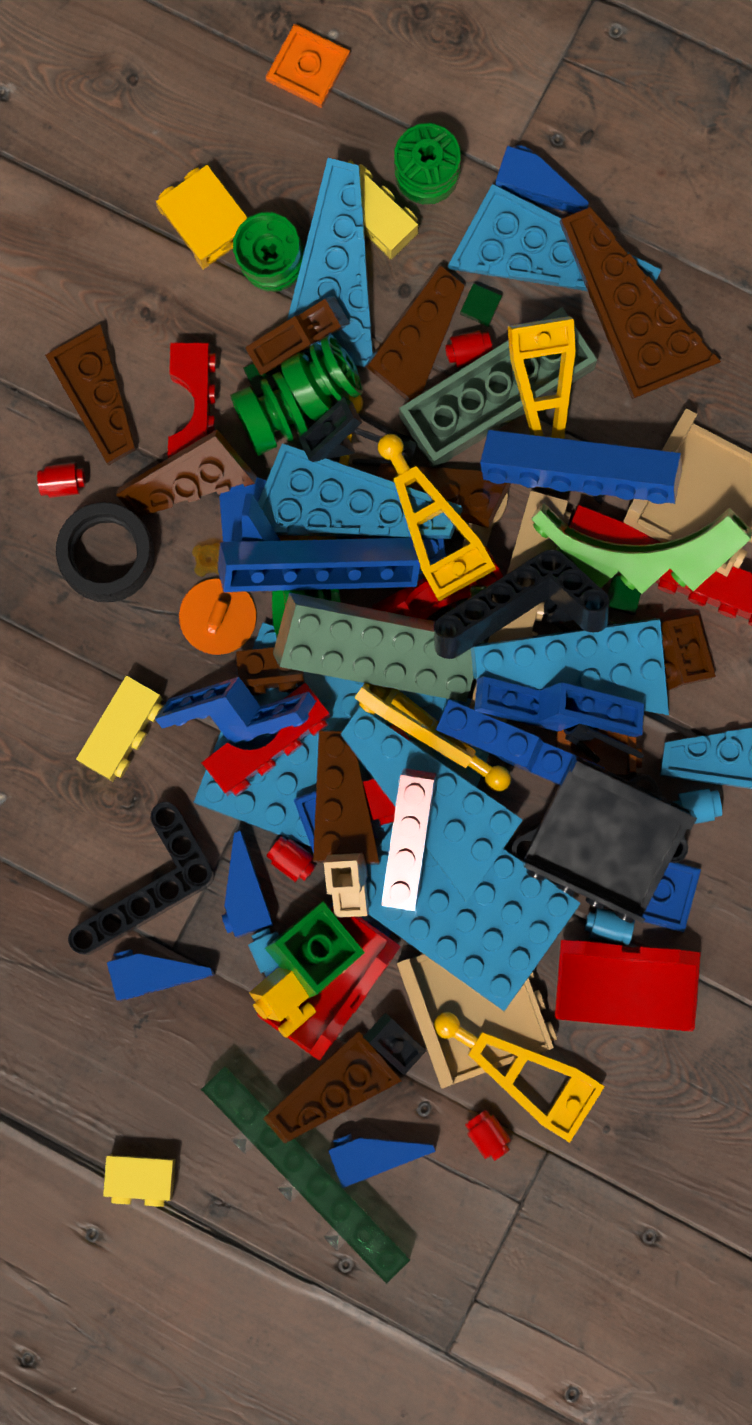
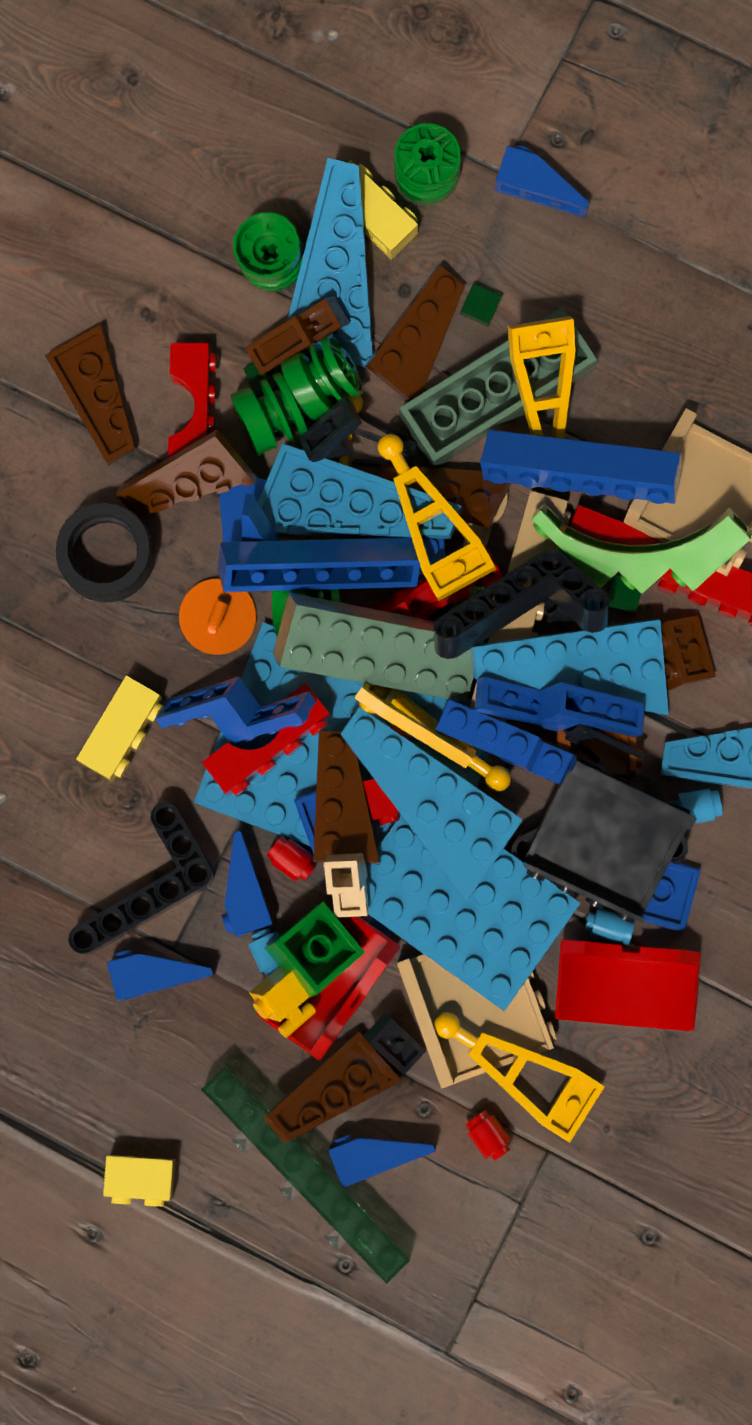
(61, 480): red brick -> none
(201, 553): clear yellow plate -> none
(202, 214): yellow panel -> none
(261, 671): reddish brown bracket -> none
(307, 65): orange tile -> none
(408, 839): arch -> none
(468, 348): red brick -> none
(522, 244): dark azure wing -> none
(637, 318): reddish brown wing -> none

